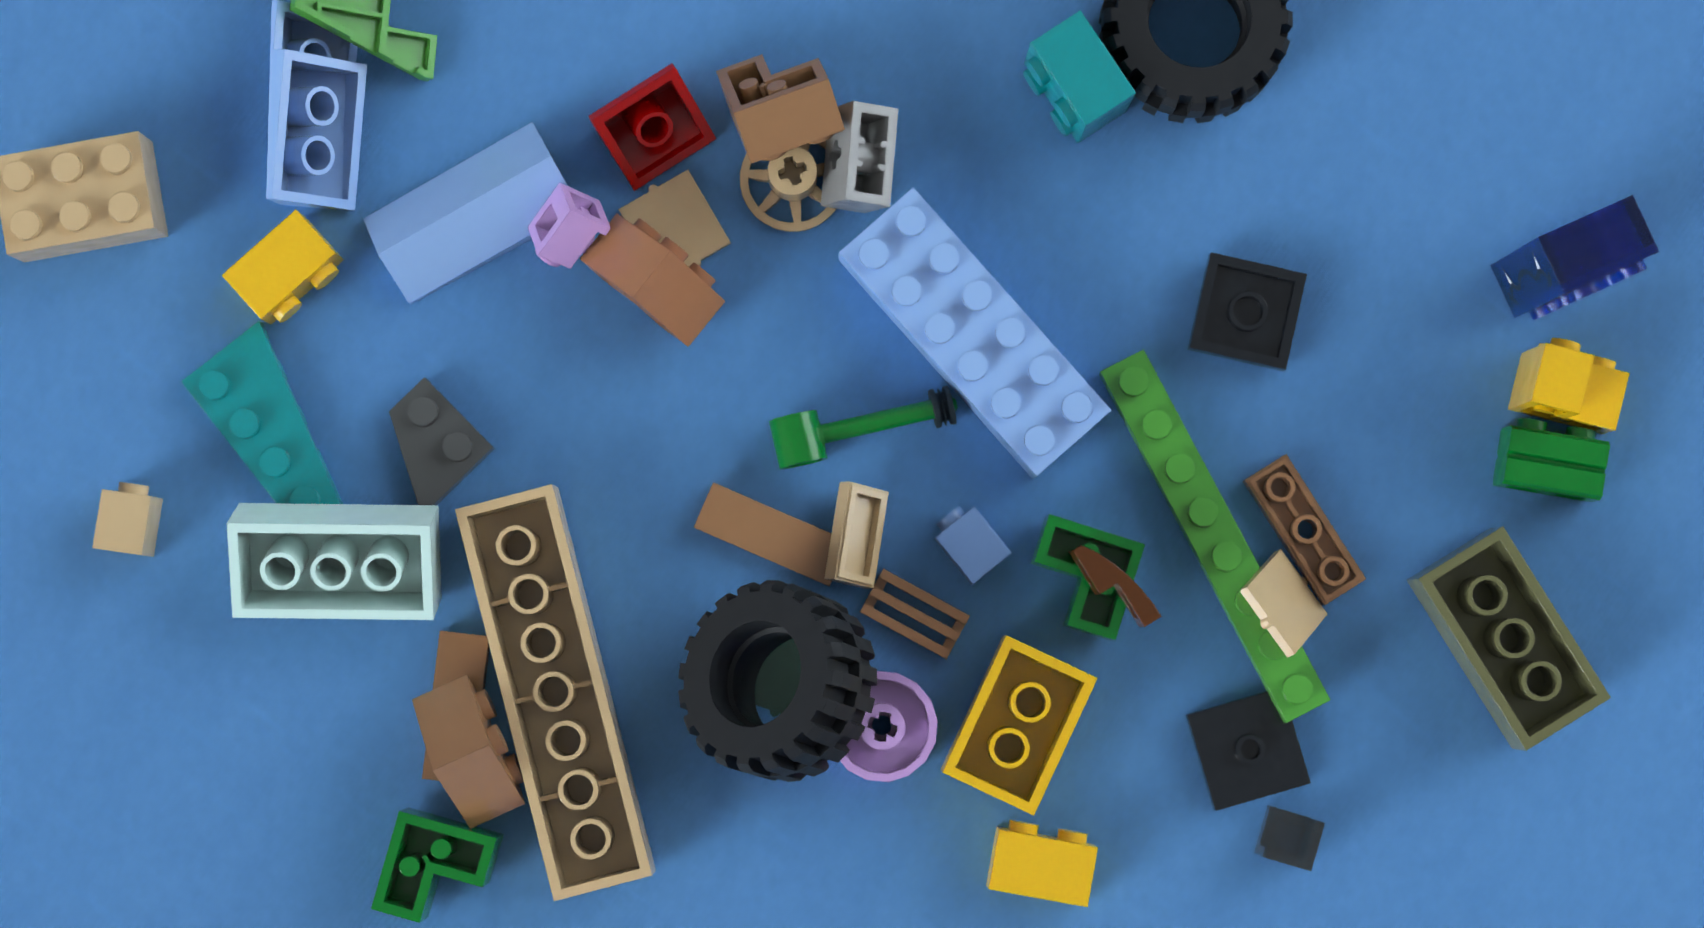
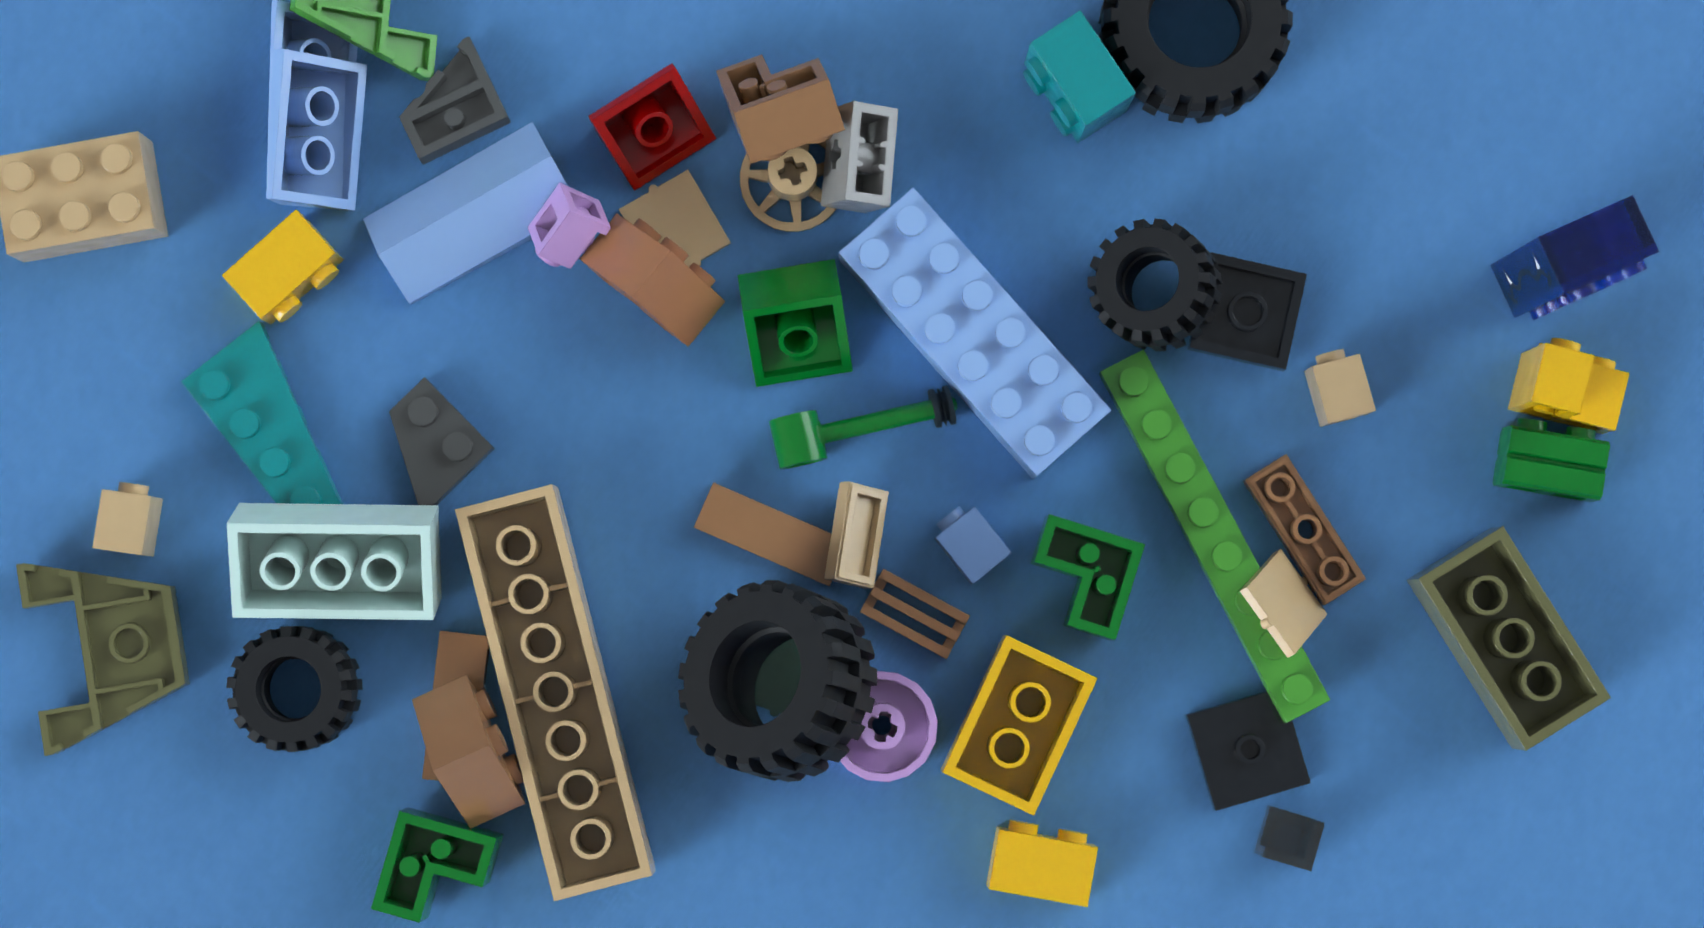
(127, 645): none -> olive wing
(253, 695): none -> black tyre
(454, 107): none -> dark grey wing
(795, 322): none -> green slope
(1104, 574): reddish brown slope -> none
(1125, 260): none -> black tyre
(1339, 387): none -> tan brick

